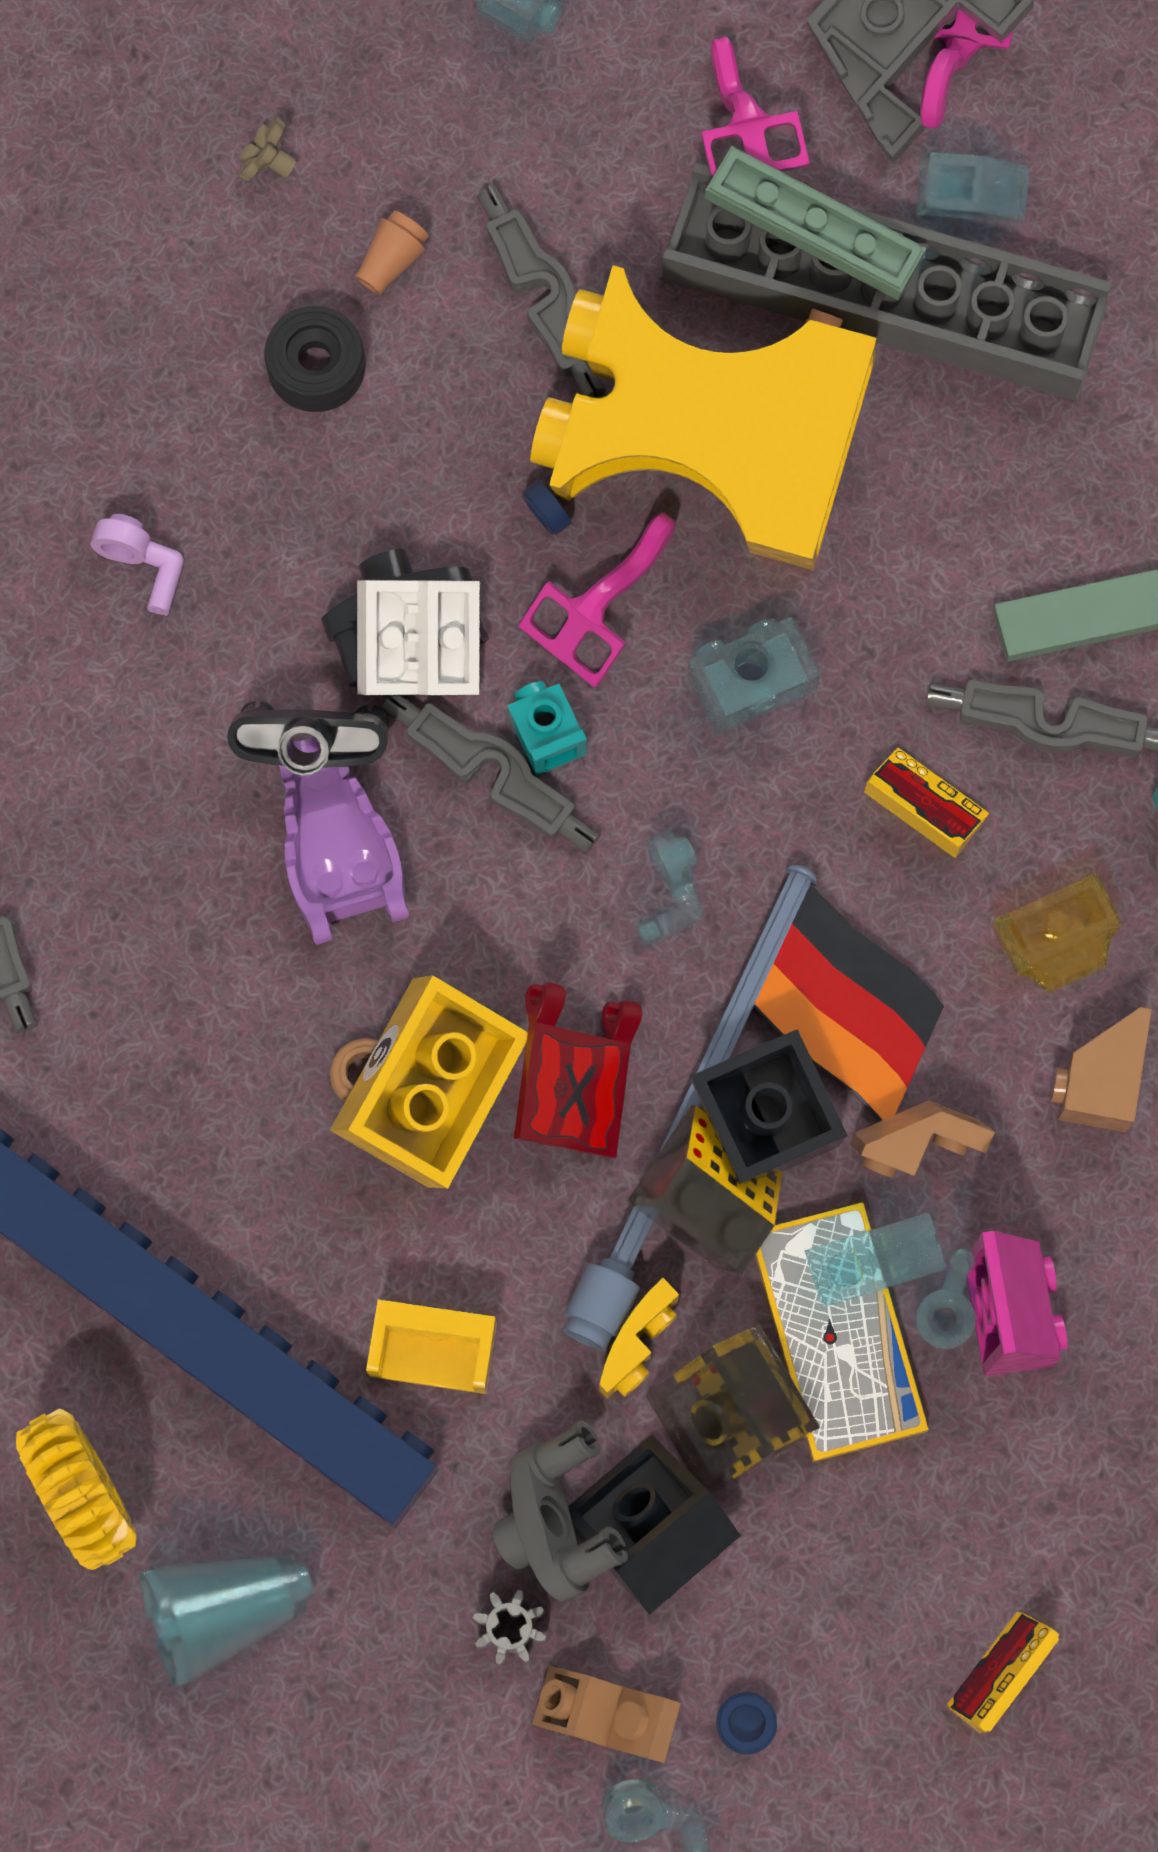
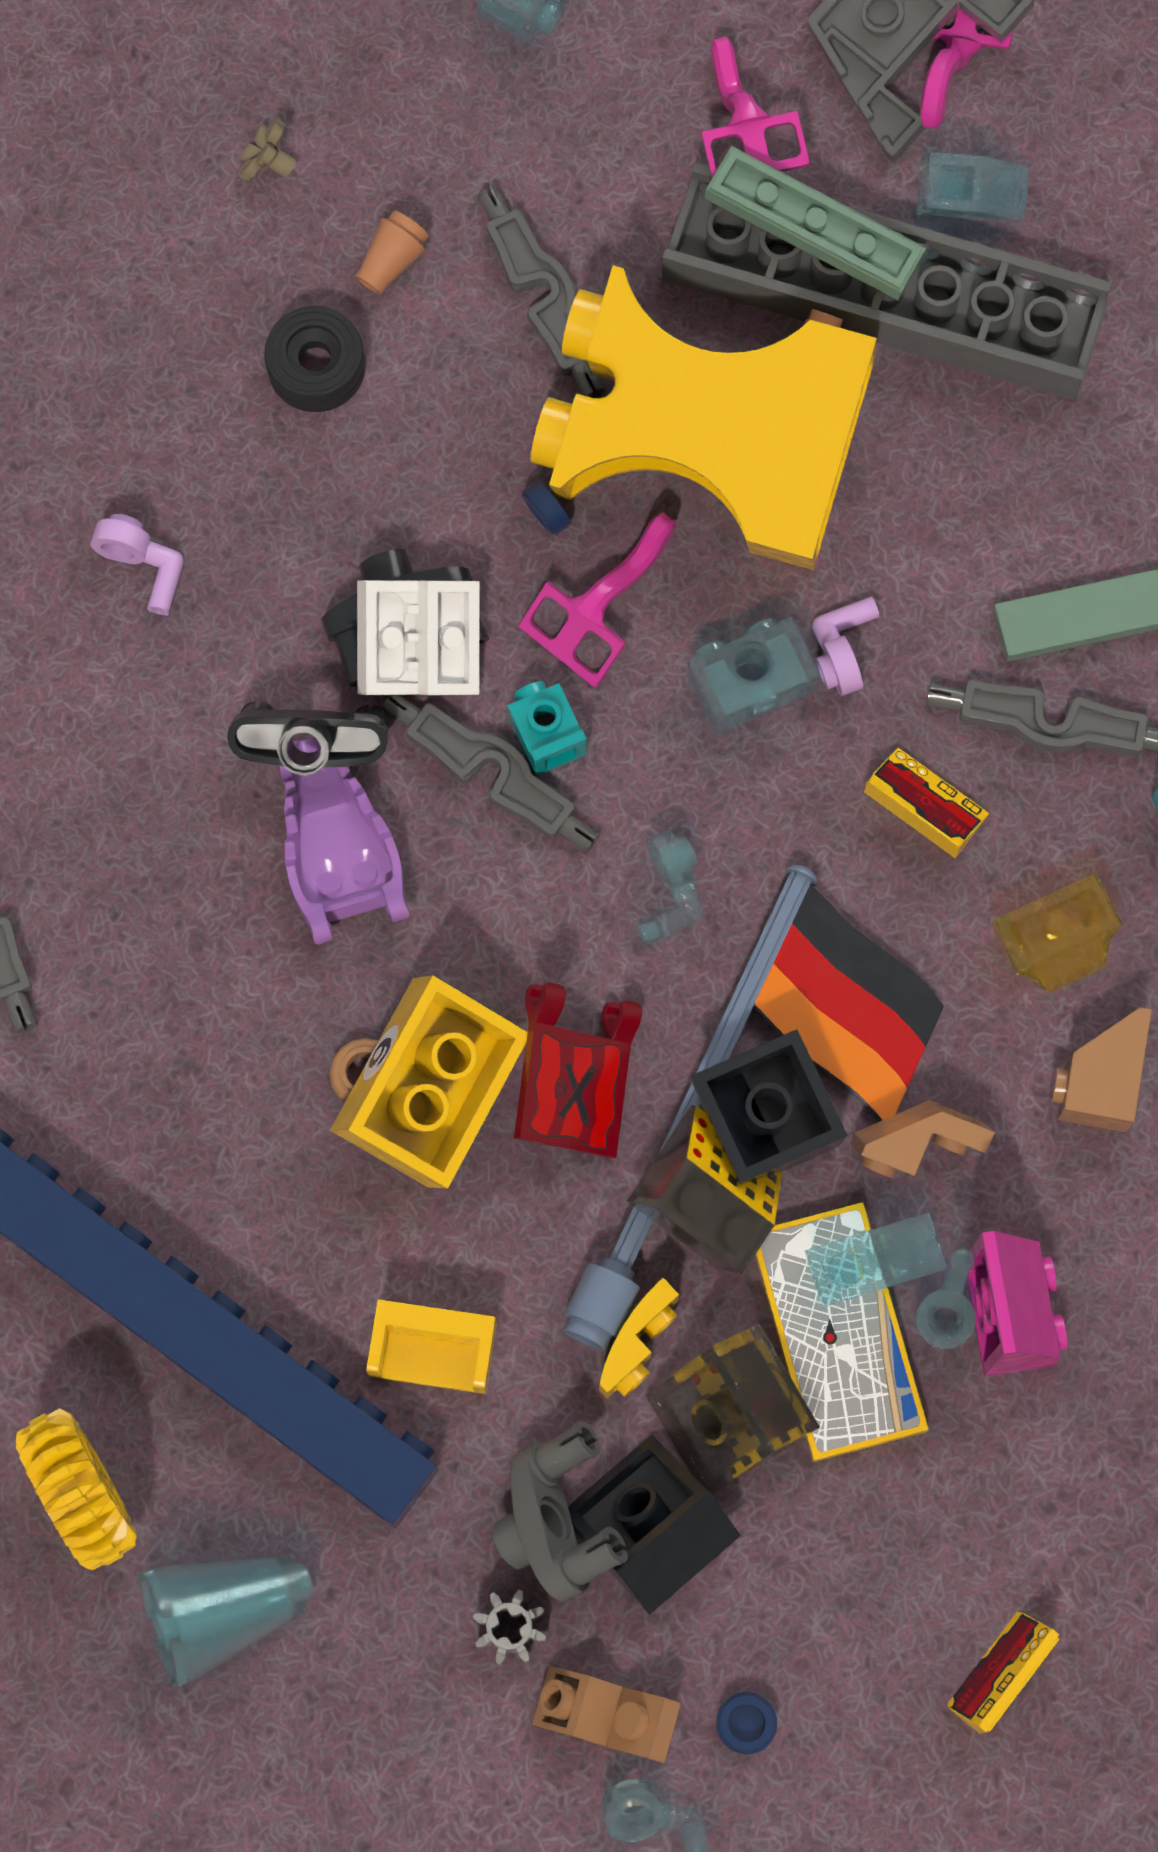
(838, 664): none -> lavender plate

